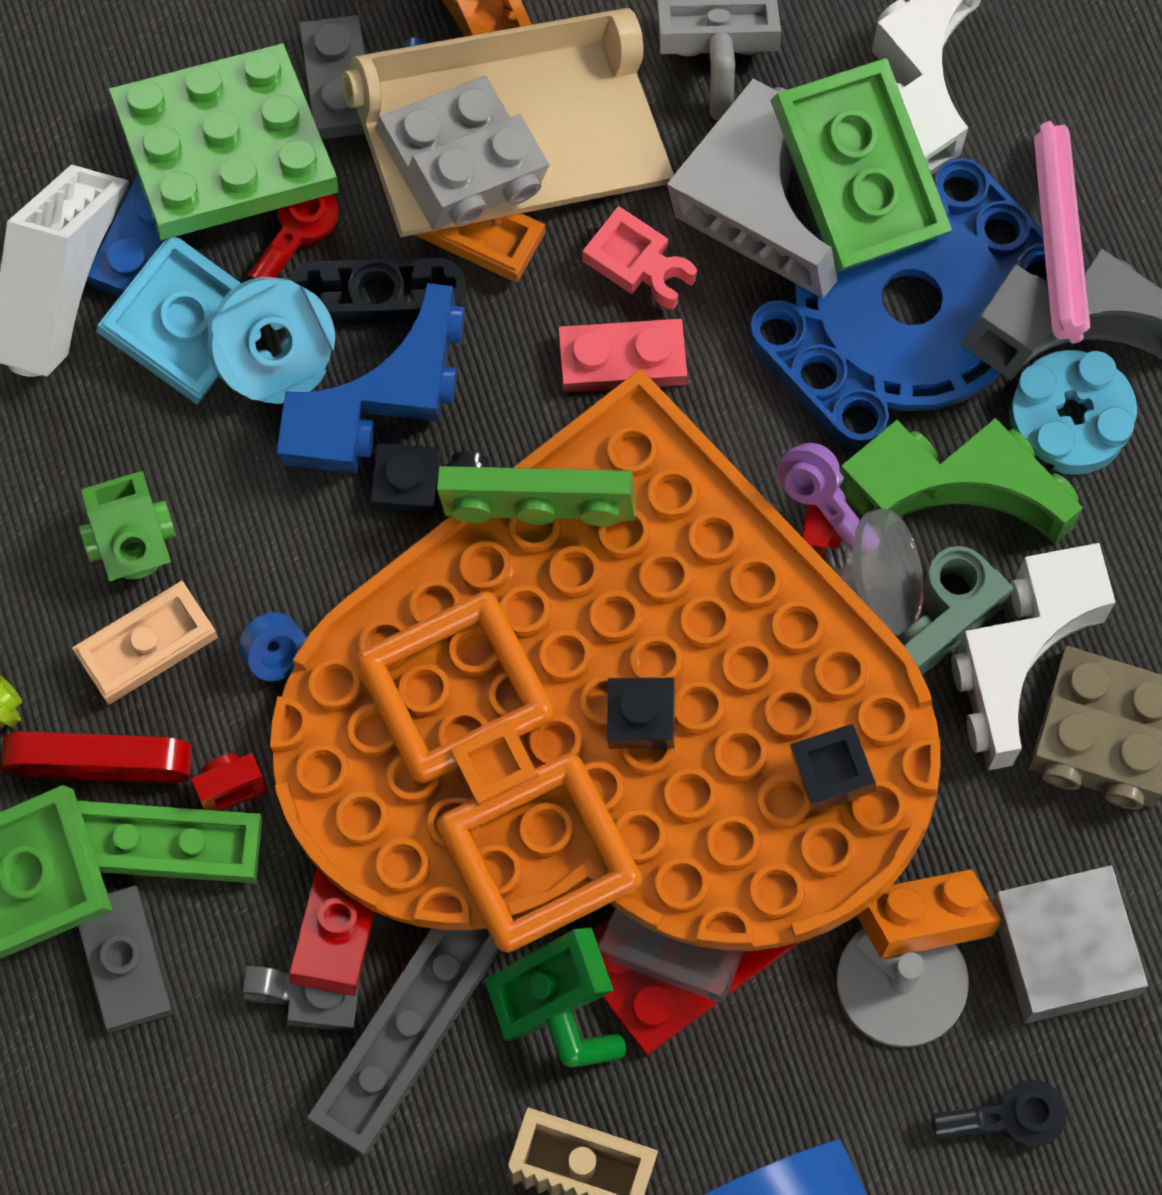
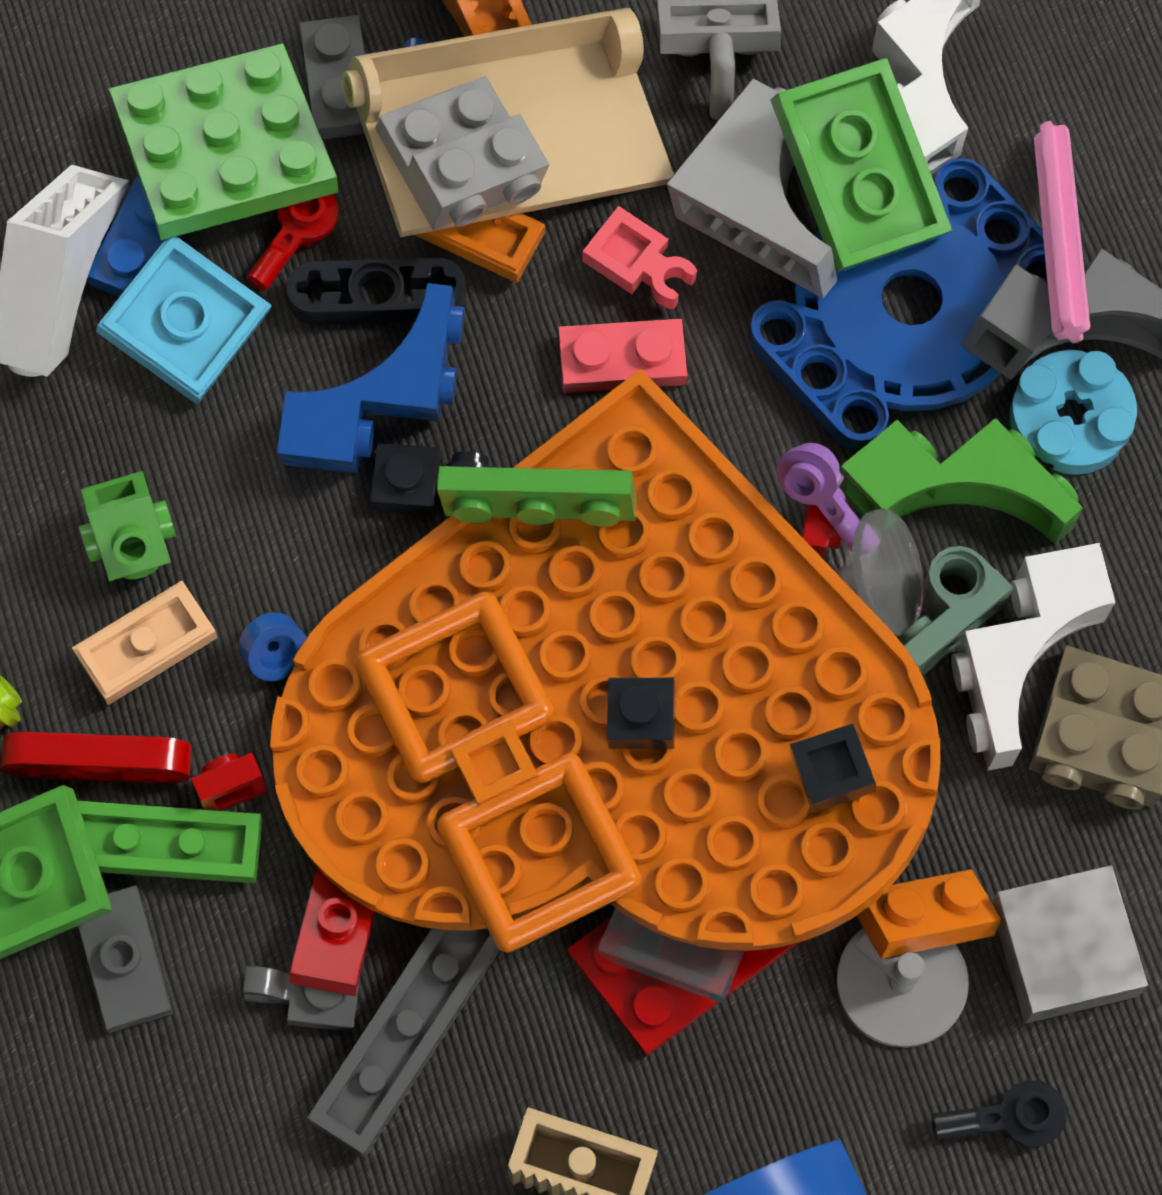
(237, 326): medium azure plate -> none
(547, 989): green plate -> none

